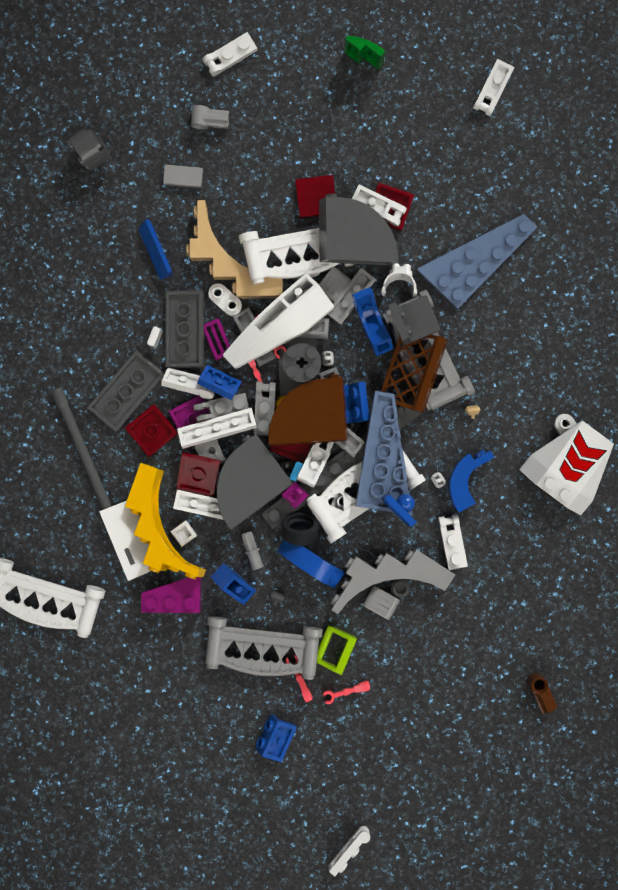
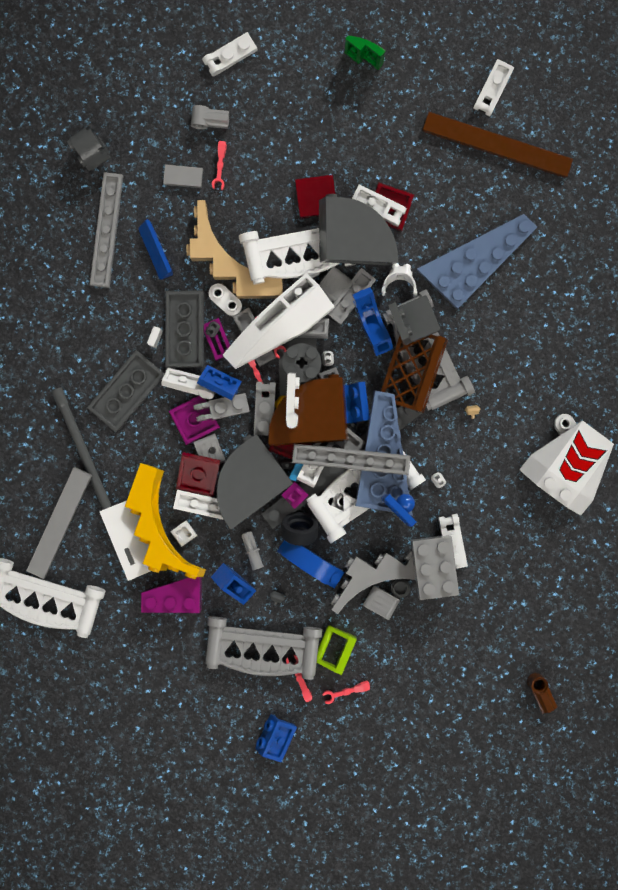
(59, 523): none -> light grey tile
(106, 230): none -> light grey tile
(151, 430): dark red tile -> none
(212, 329): none -> dark grey rock
(217, 428): white plate -> none
(221, 154): none -> coral piece
(292, 401): none -> white hinge
(350, 850): white plate -> none
(351, 459): none -> light grey tile
(434, 567): none -> light grey brick
(459, 476): blue arch -> none
(497, 145): none -> reddish brown tile

